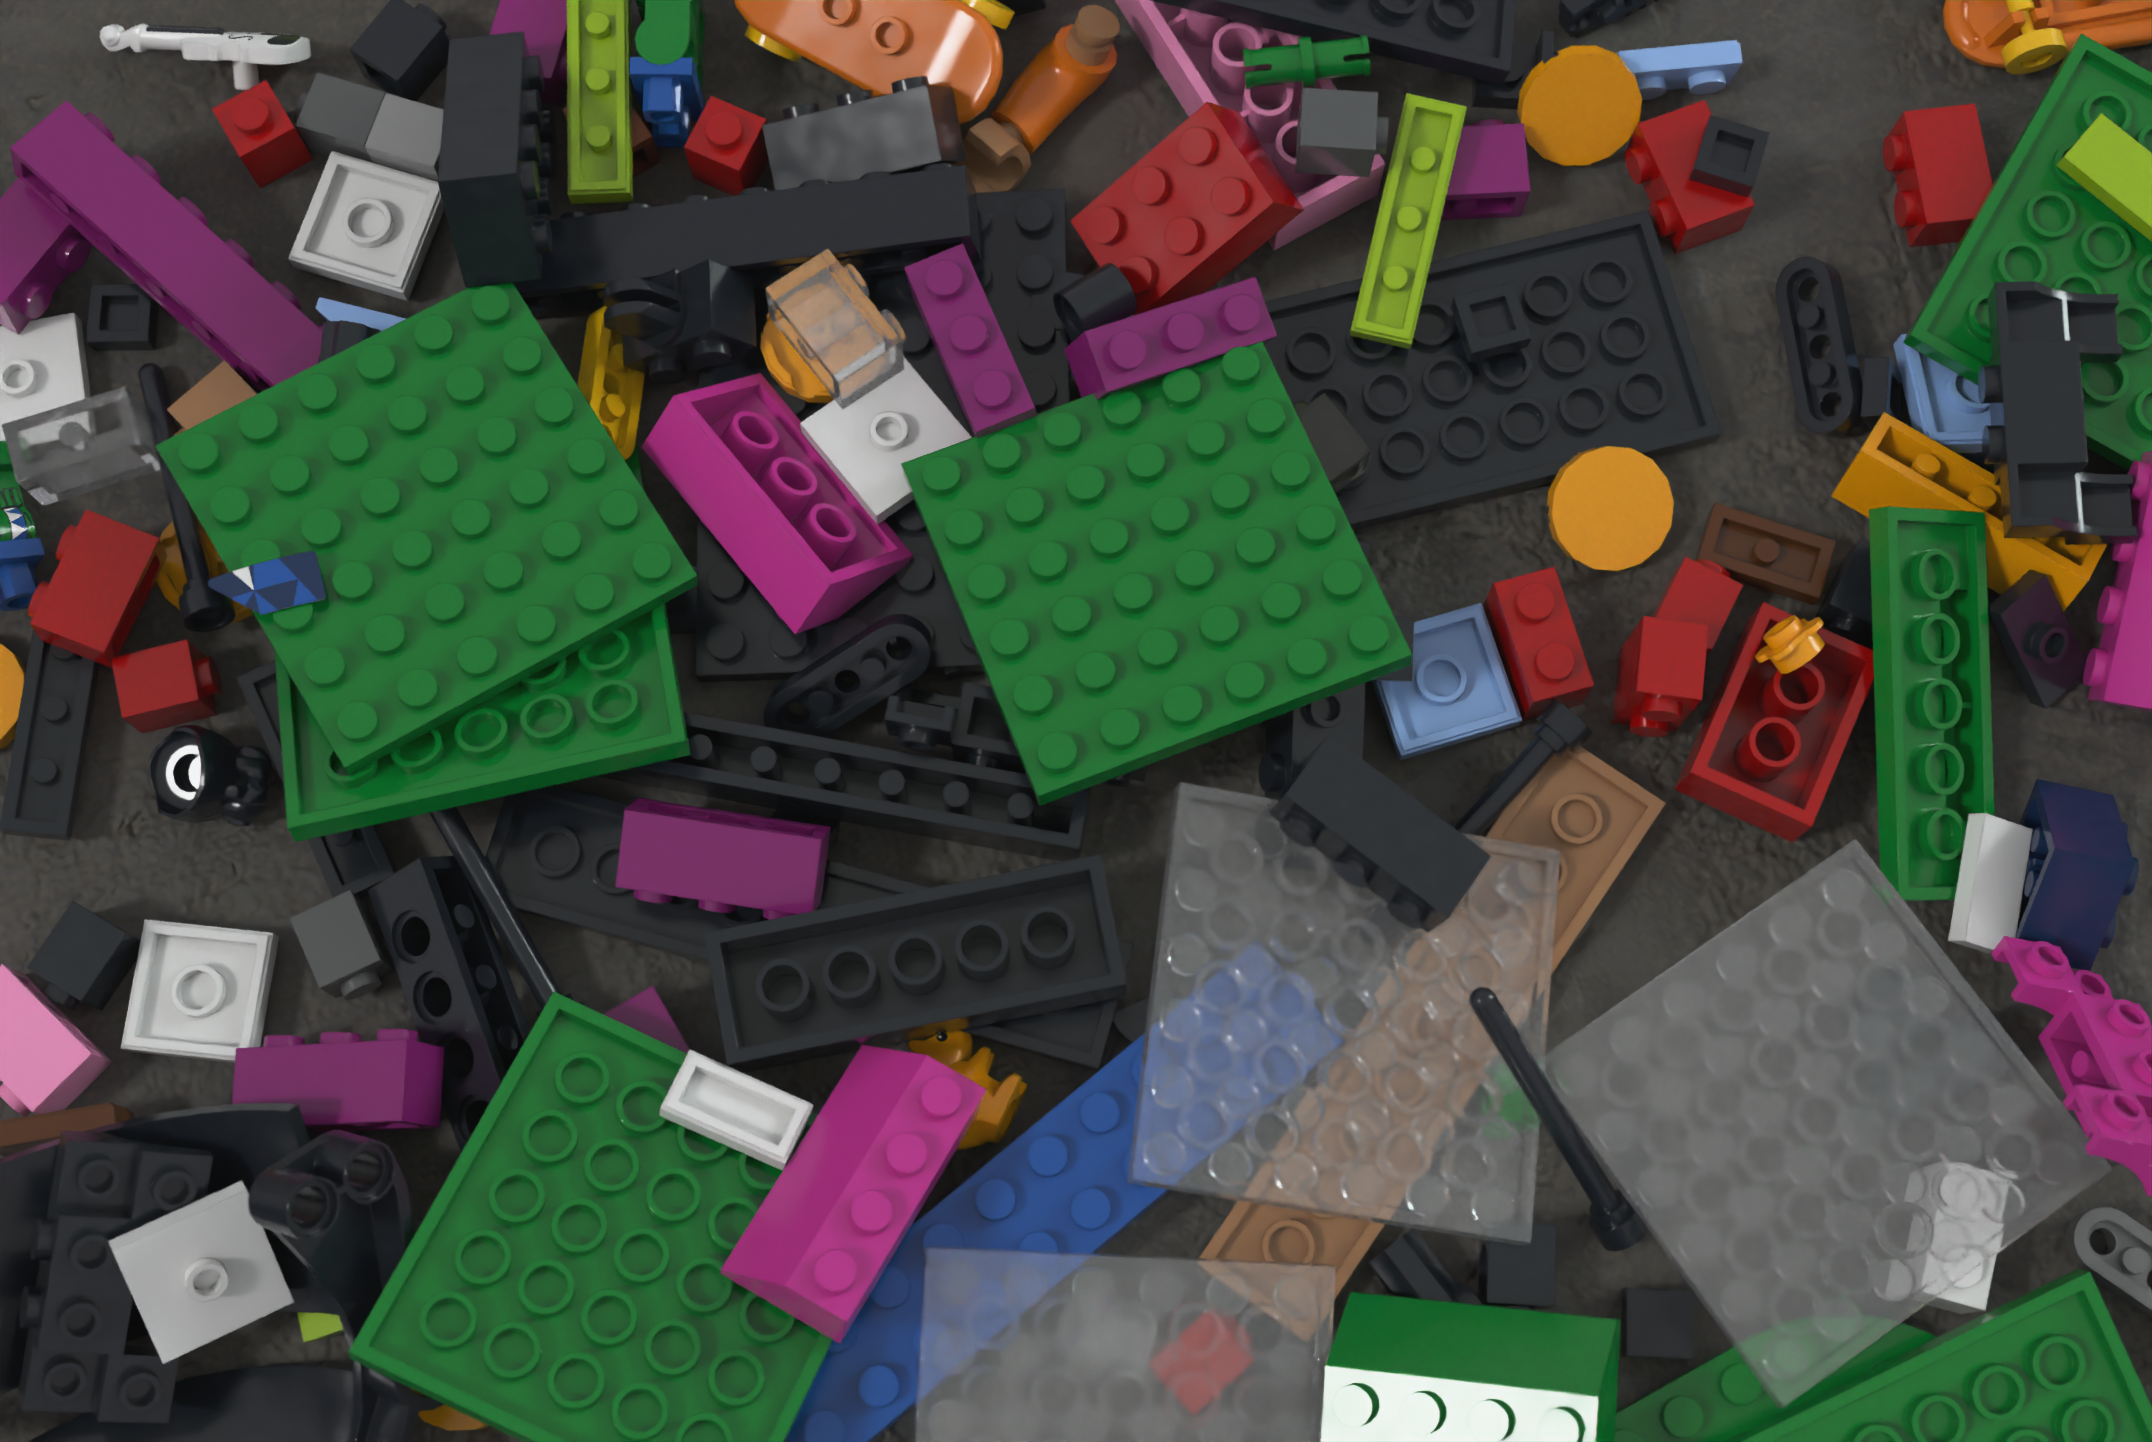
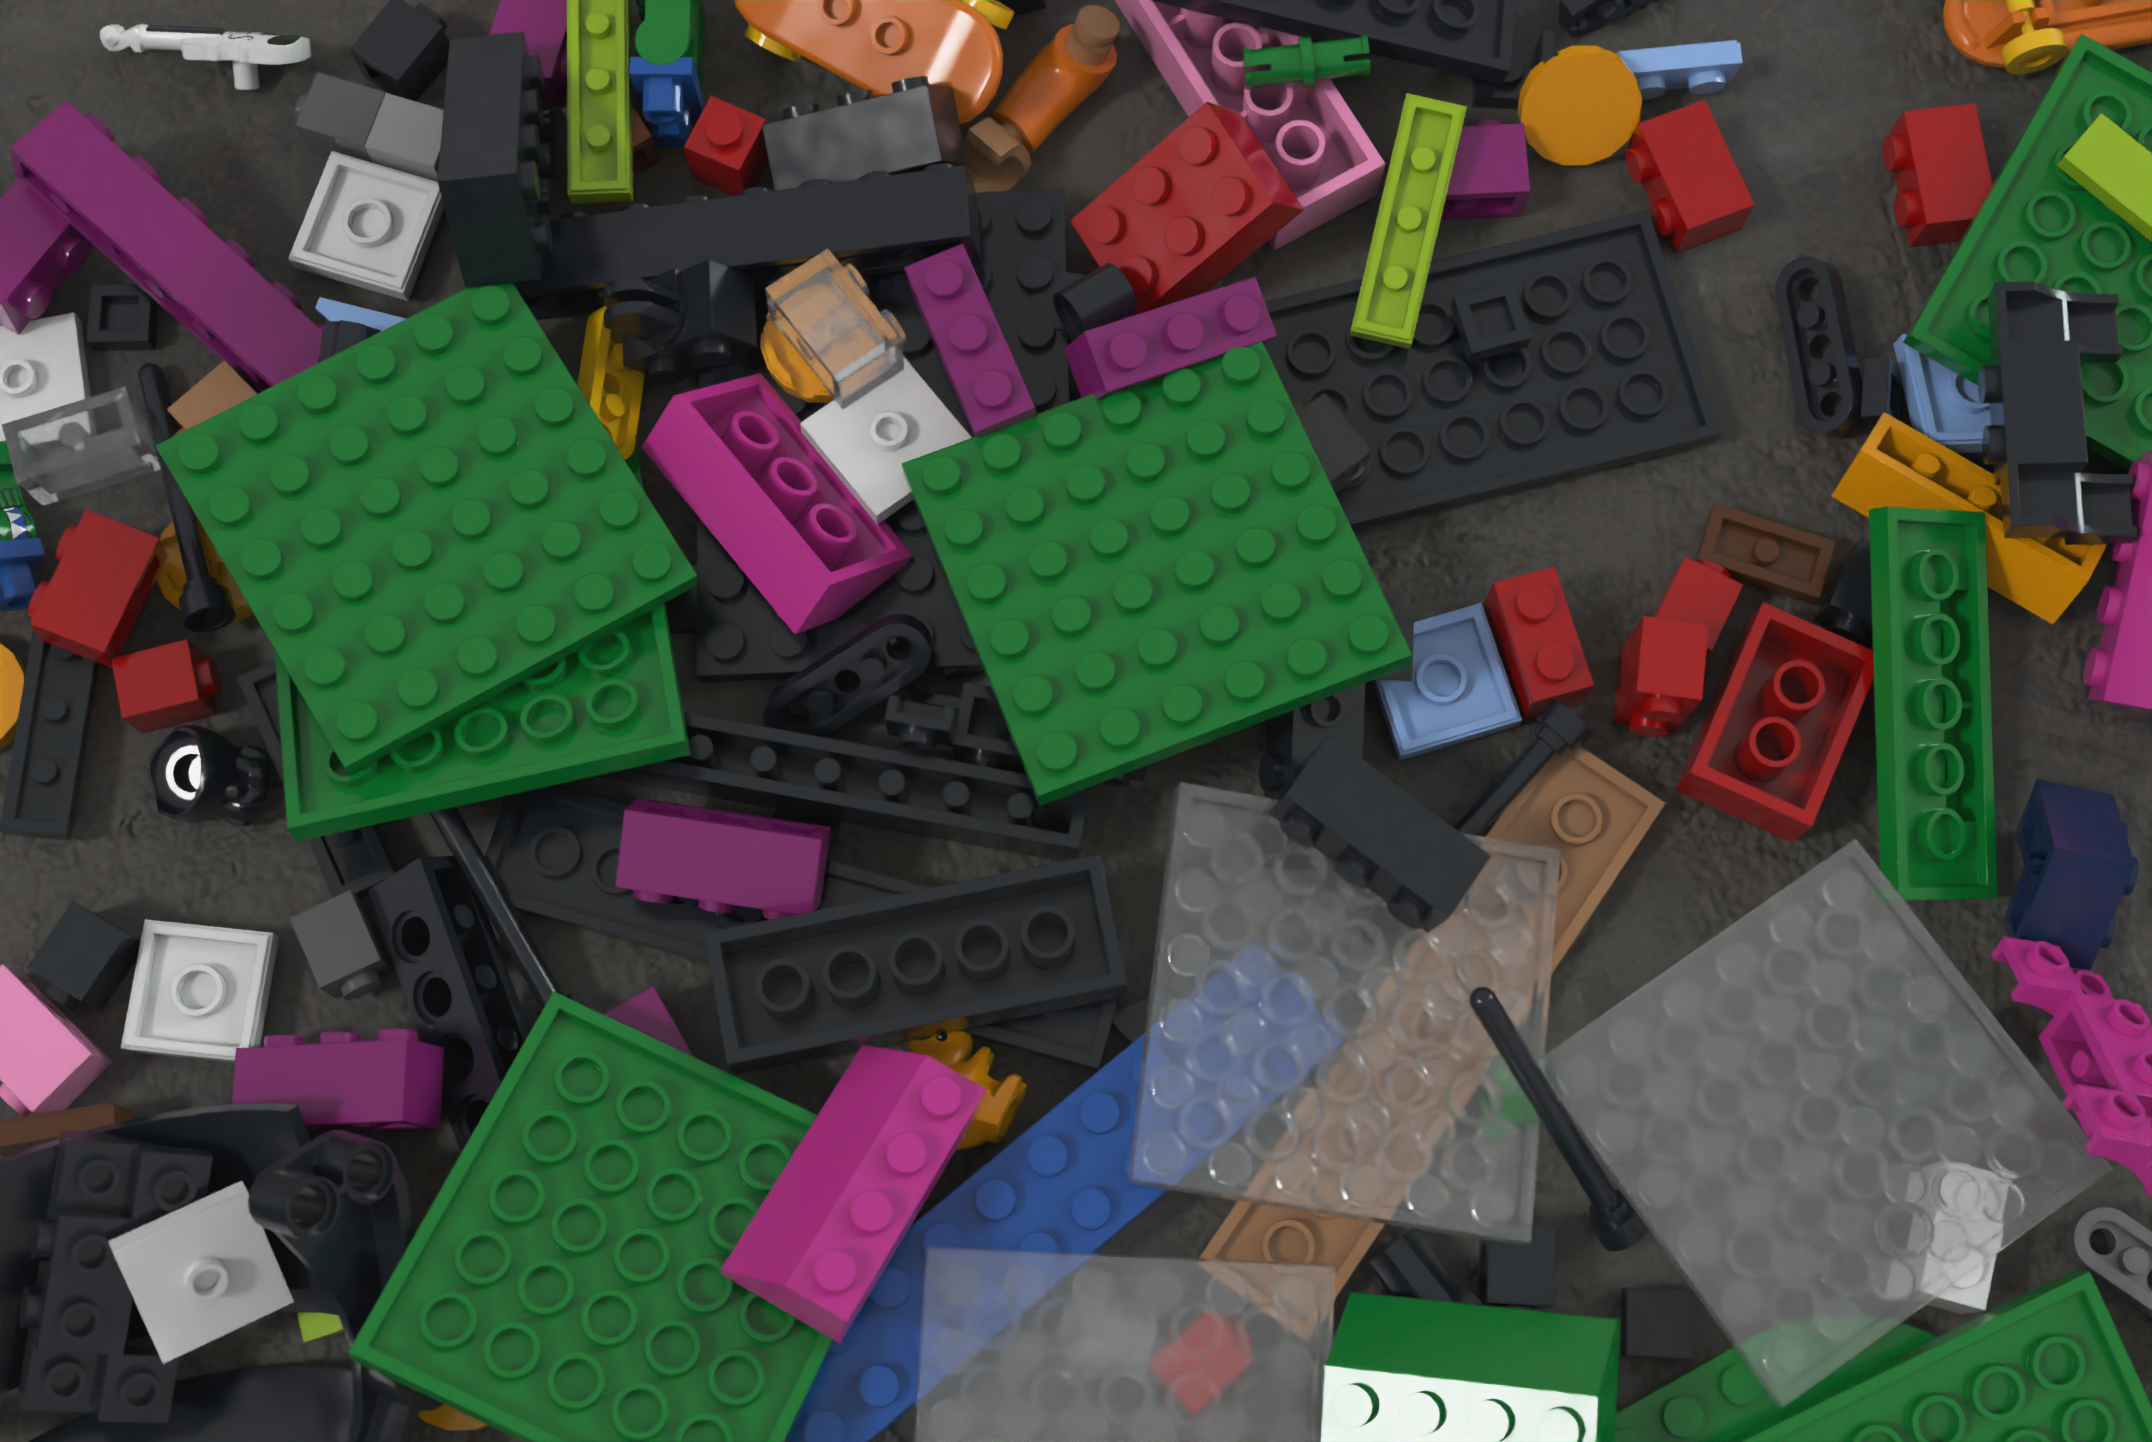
(262, 134): red brick -> none
(274, 583): dark blue sticker -> none
(736, 1110): white tile -> none
(1339, 132): dark grey brick -> none
(1610, 508): light orange tile -> none
(1729, 156): black tile -> none
(1791, 643): light orange plate -> none
(1989, 882): white tile -> none
(2037, 638): black plate -> none

